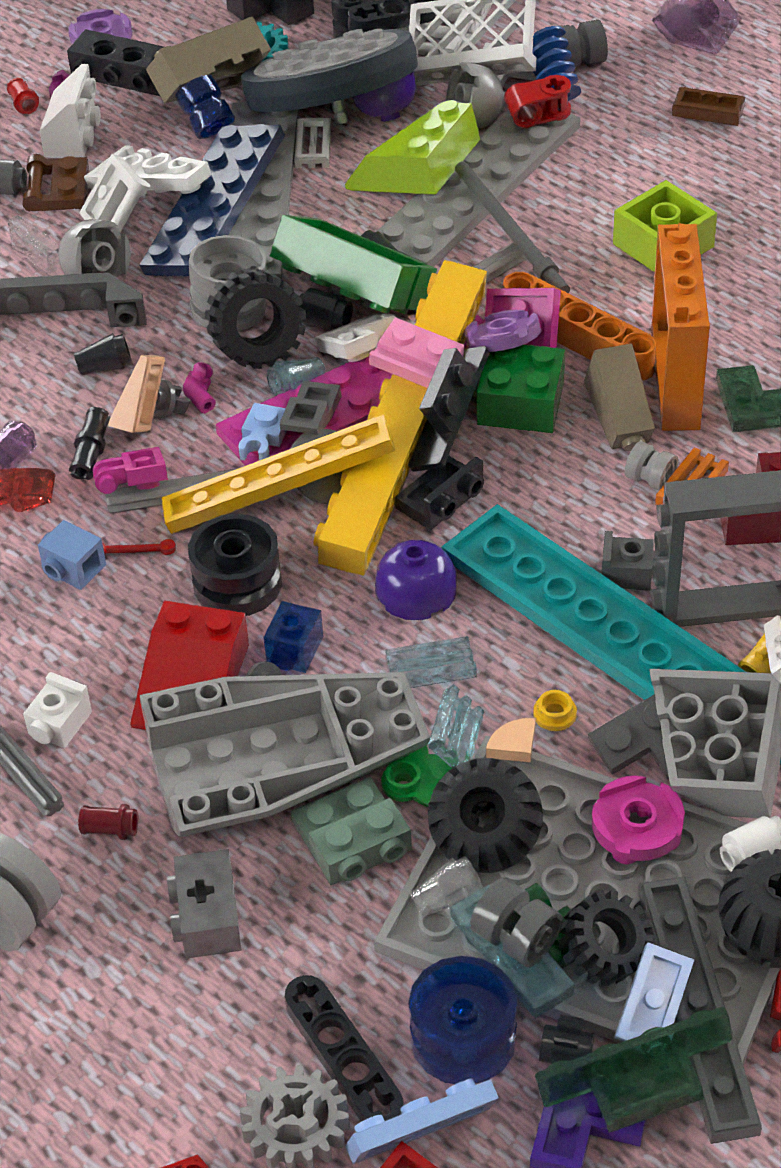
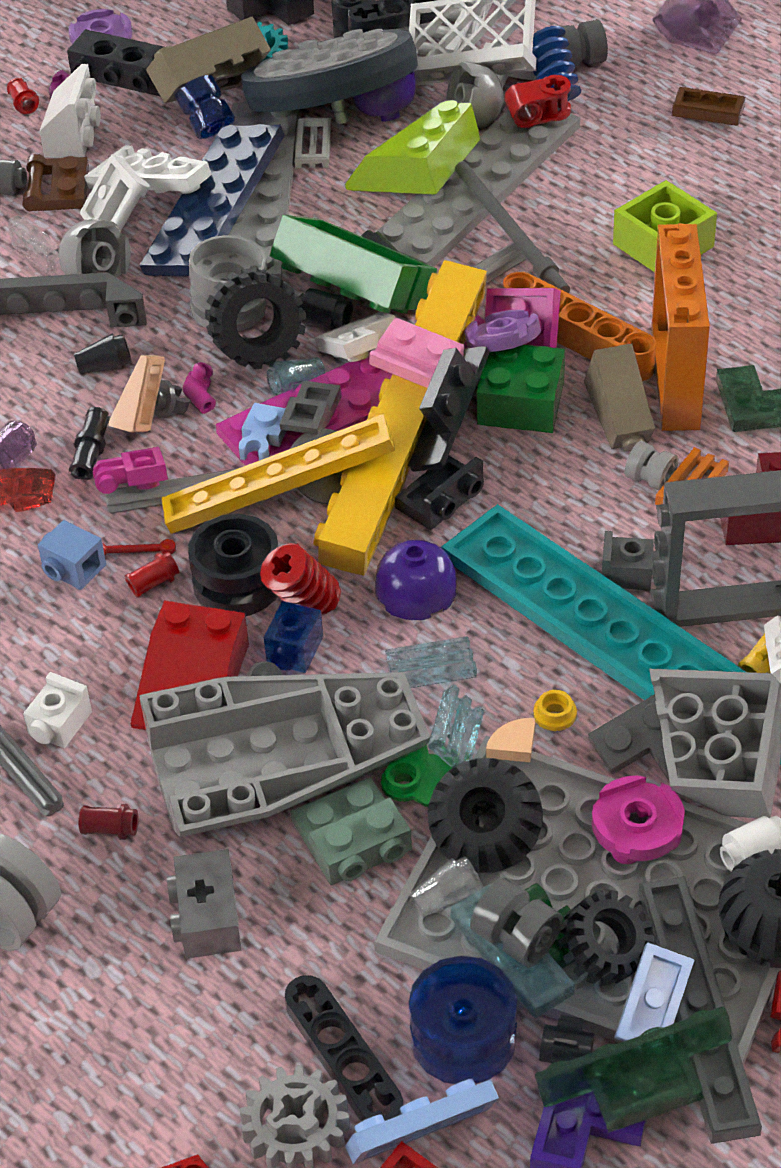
(152, 574): none -> red pin
(300, 578): none -> red piece

